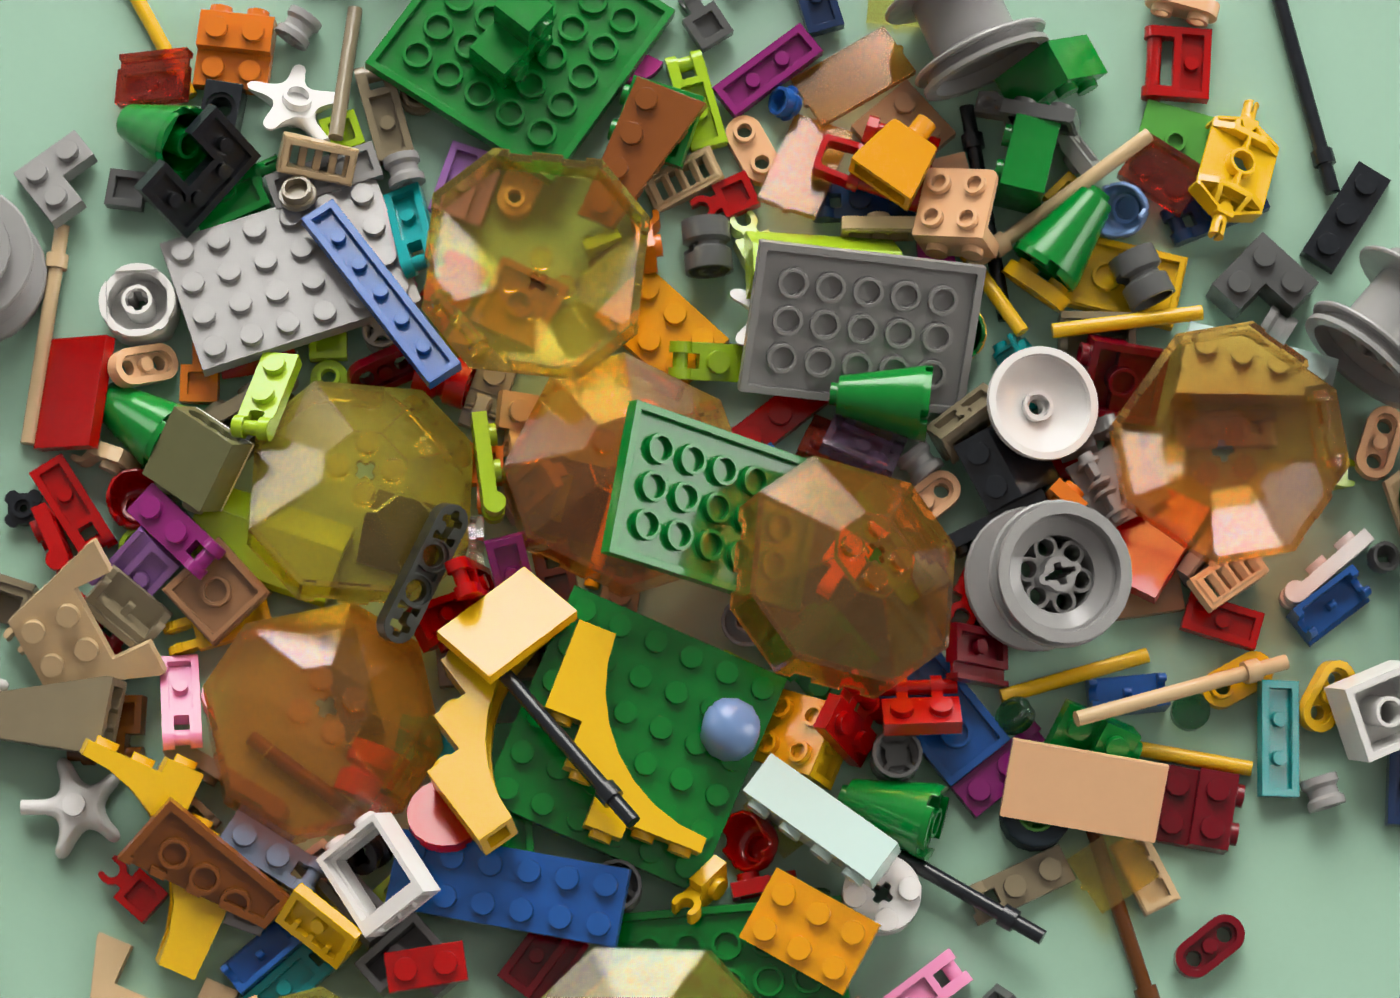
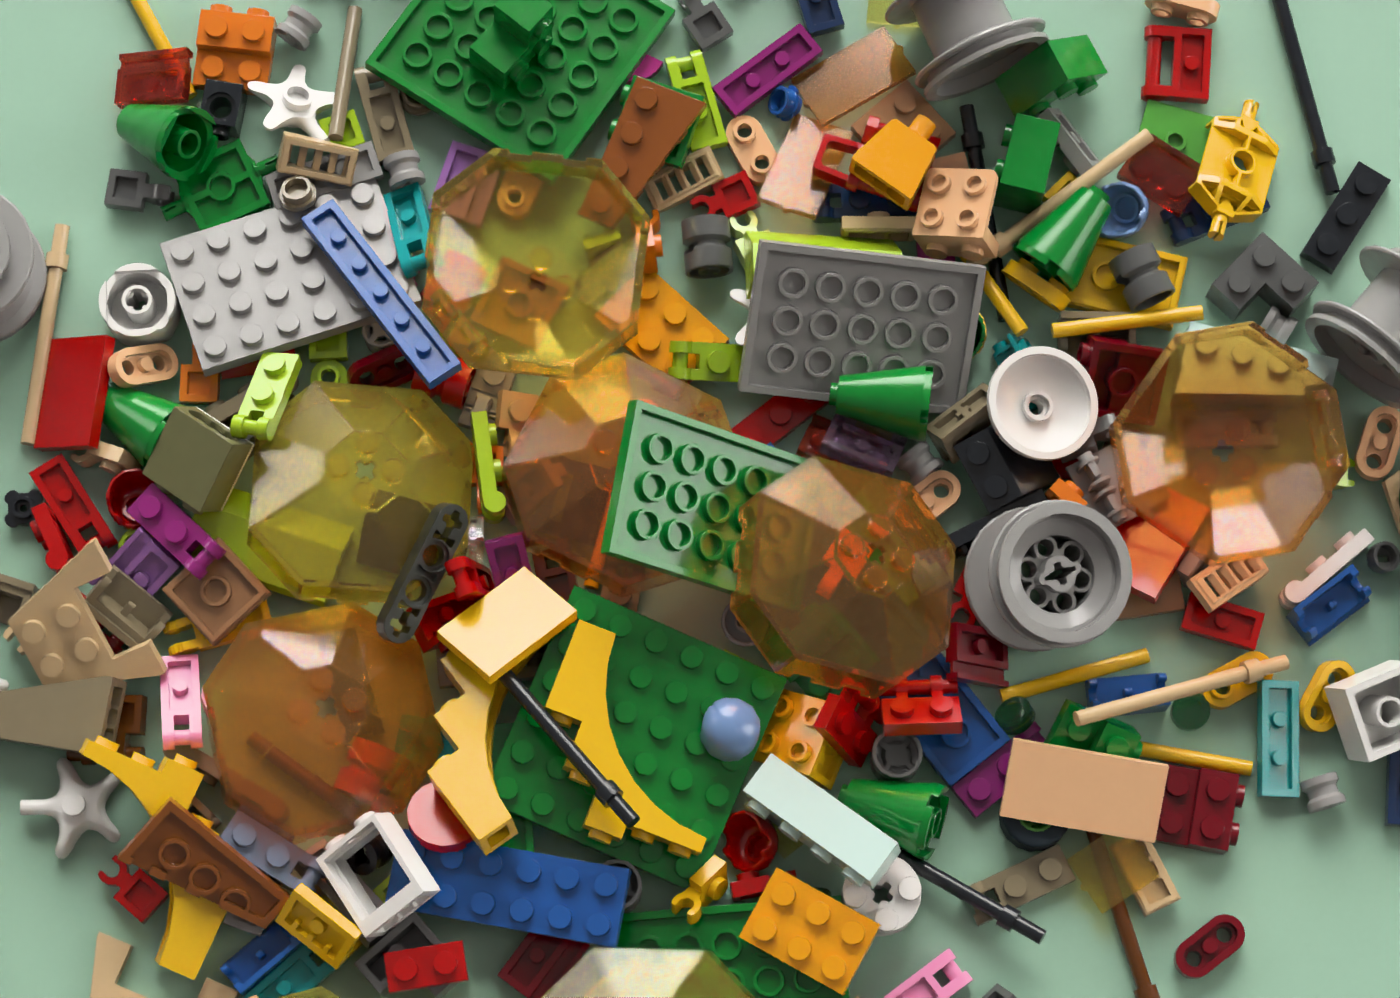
(49, 174): light grey plate -> none
(191, 201): black plate -> none
(994, 107): dark grey hinge -> none

